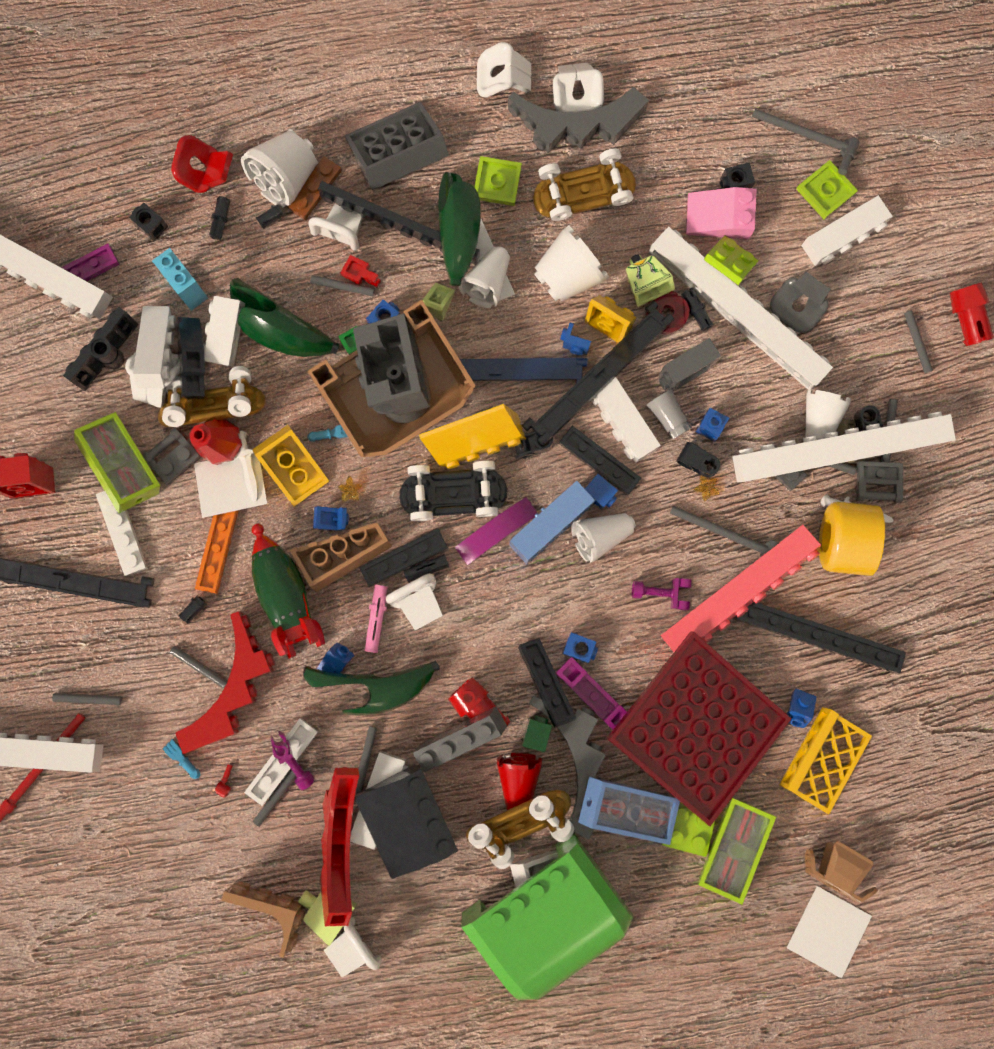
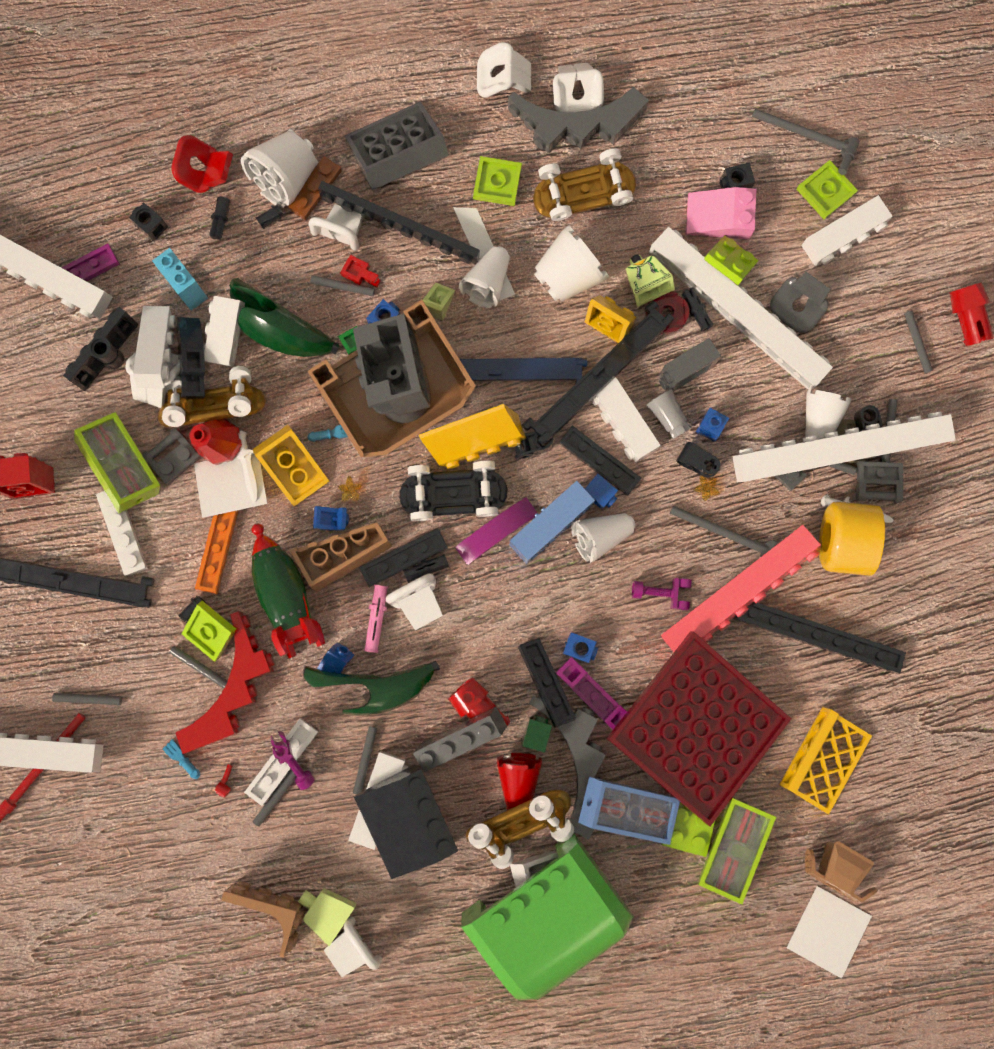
(208, 631): none -> lime plate
(336, 847): red arch -> none
(459, 224): dark green piece -> none
(575, 344): blue bracket -> none
(801, 708): blue bracket -> none

